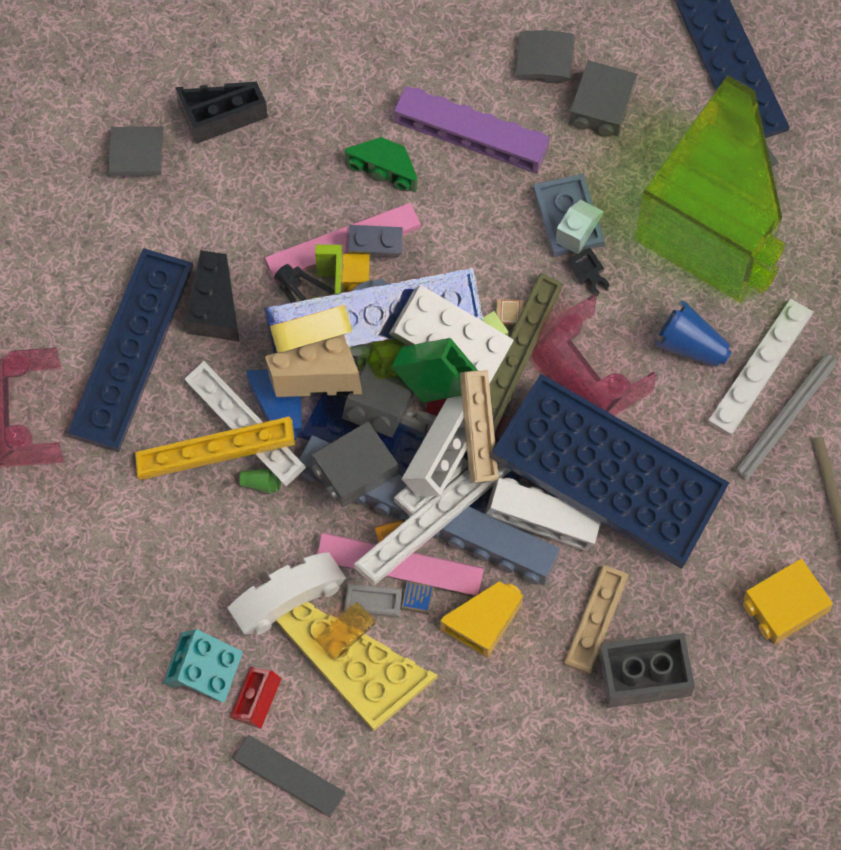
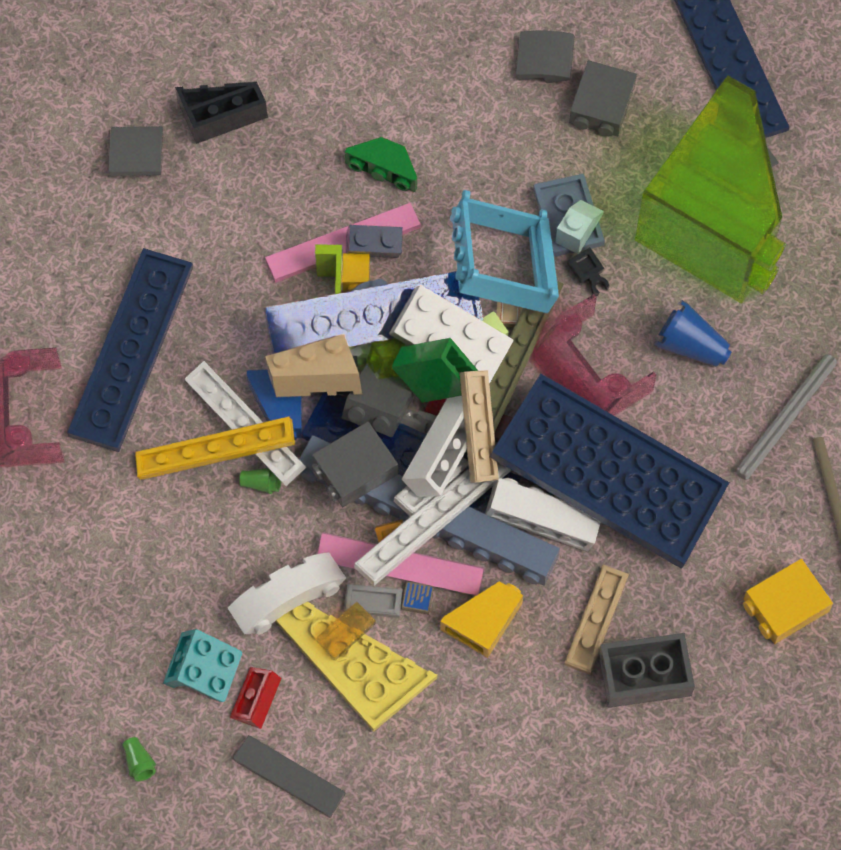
(139, 762): none -> bright green cone
(211, 300): black wedge -> none
(290, 281): black plant -> none
(311, 328): light yellow beam -> none
(471, 129): medium lavender brick -> none
(537, 228): none -> medium azure window
(760, 367): white plate -> none

